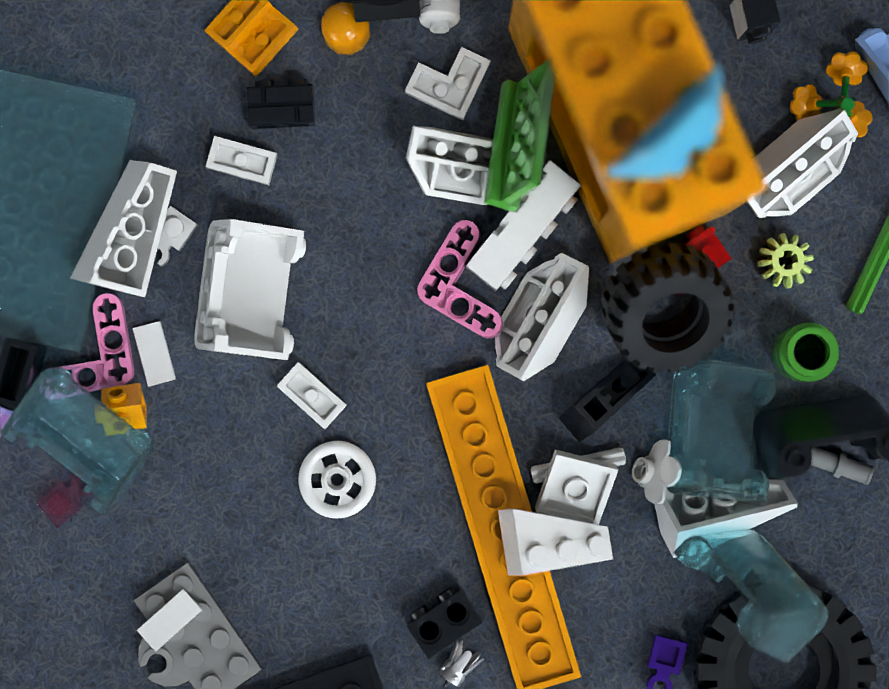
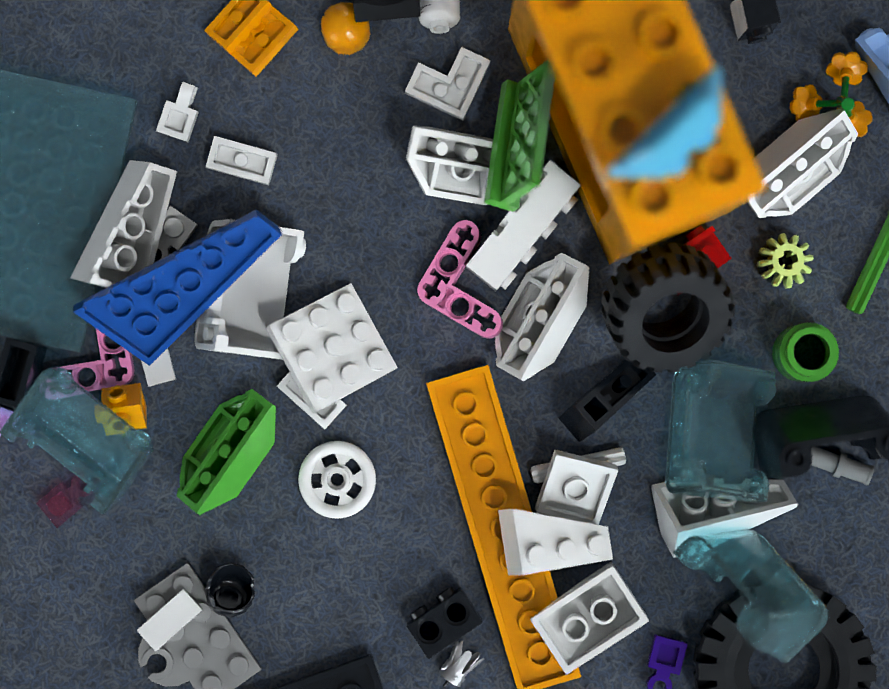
(168, 296): none -> blue wing
(177, 118): none -> white plate
(227, 451): none -> bright green wedge
(230, 590): none -> black hair
(281, 104): black brick -> none
(331, 348): none -> white plate
(589, 618): none -> white slope
(657, 471): white plate -> none

